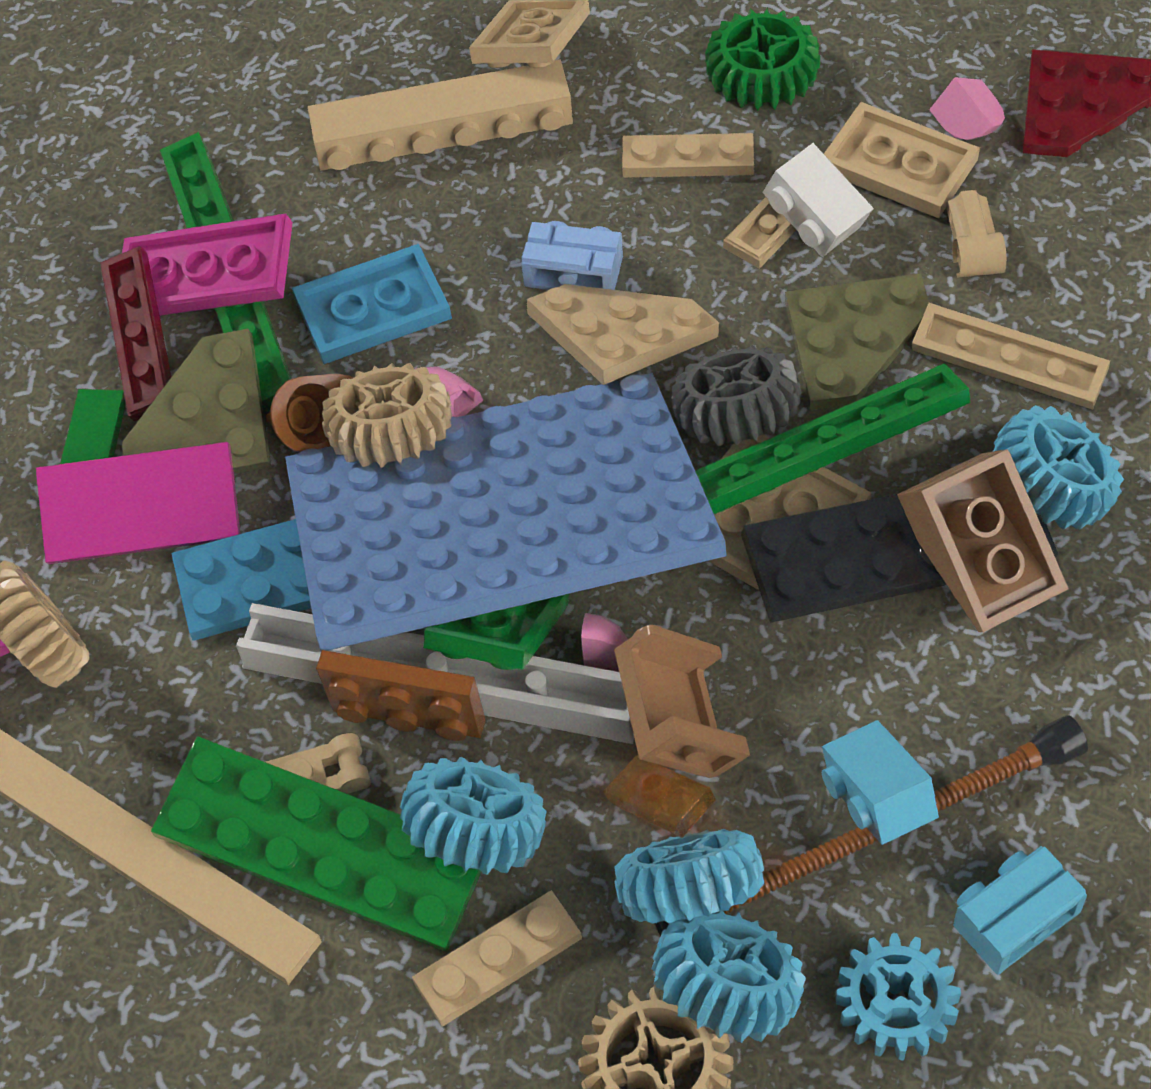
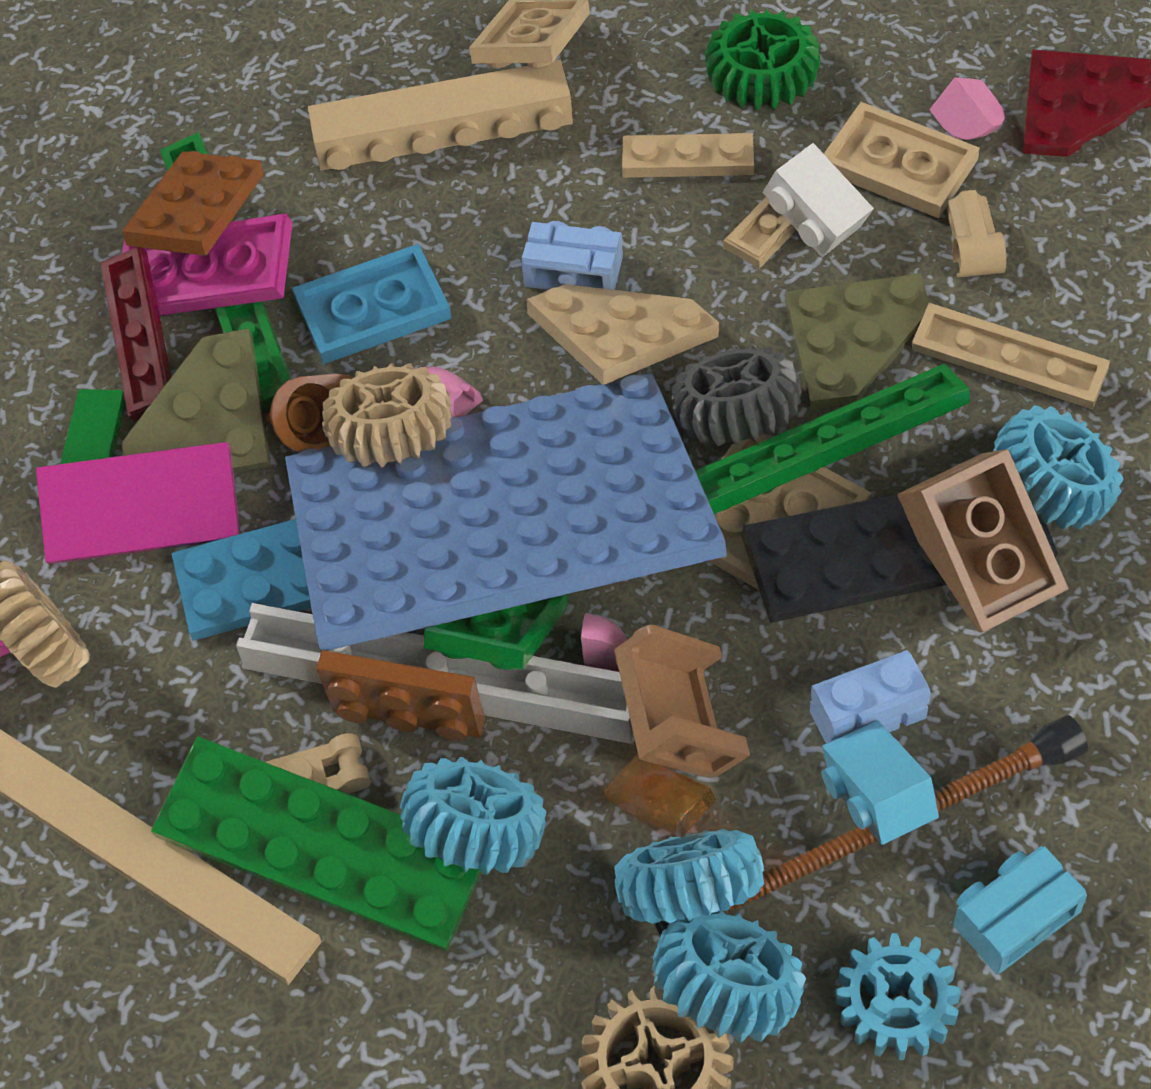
(193, 203): none -> dark orange plate
(496, 958): tan plate -> none
(881, 691): none -> light blue brick

